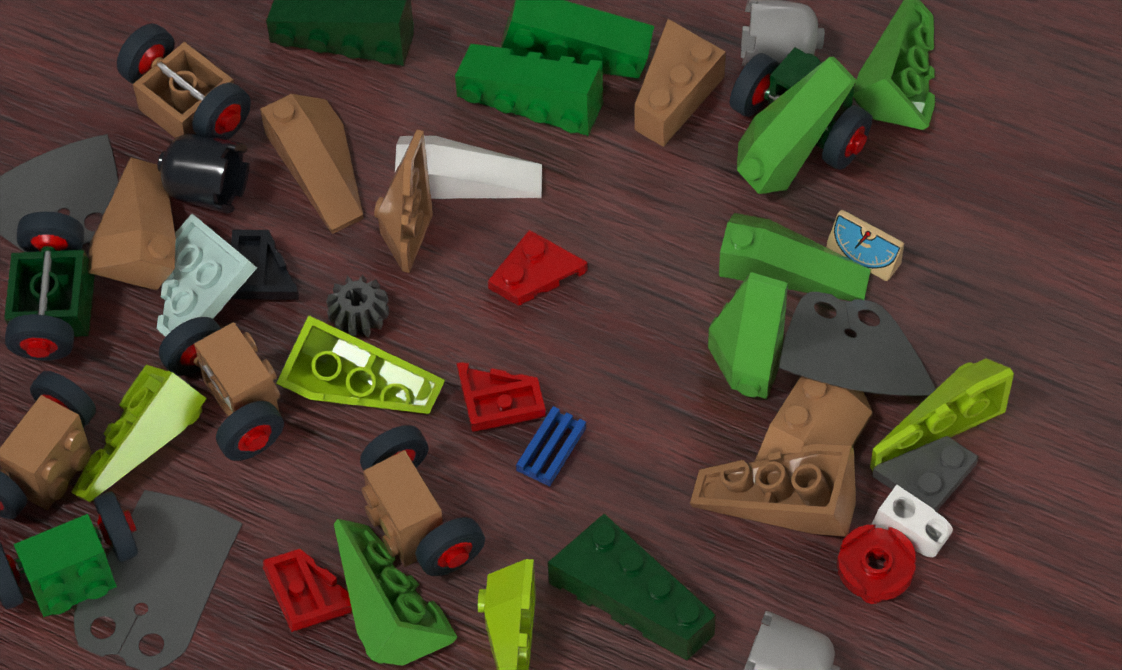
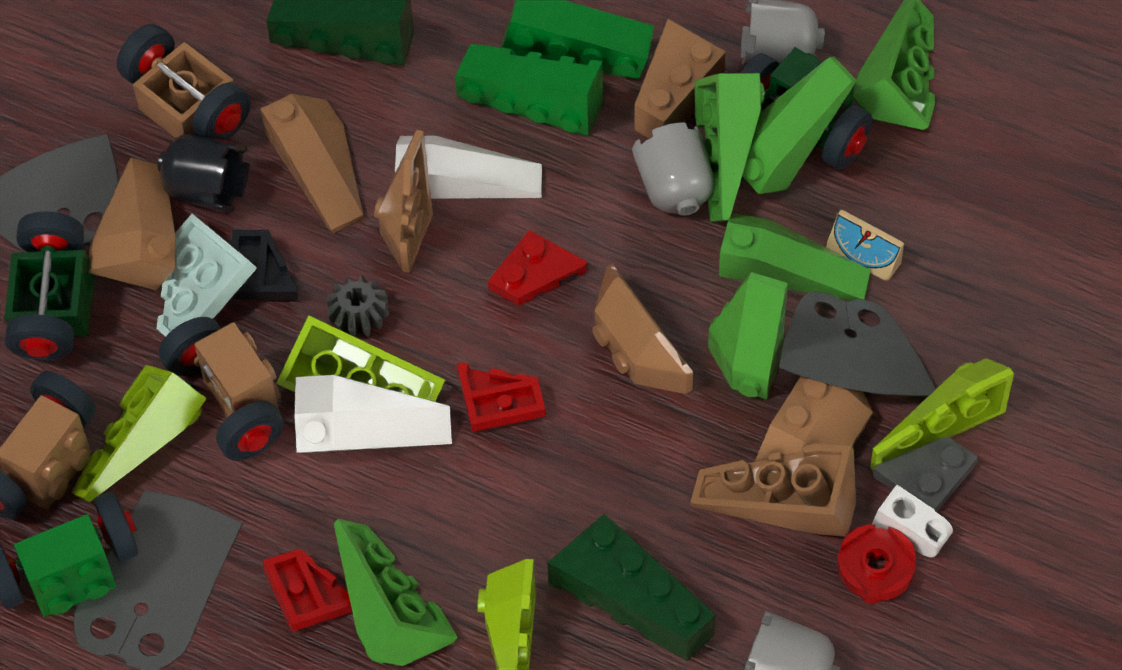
(353, 415): none -> white wedge
(407, 509): brick -> none
(565, 421): blue tile -> none
(636, 339): none -> medium nougat wedge
(675, 168): none -> light grey cylinder
(729, 114): none -> bright green wedge

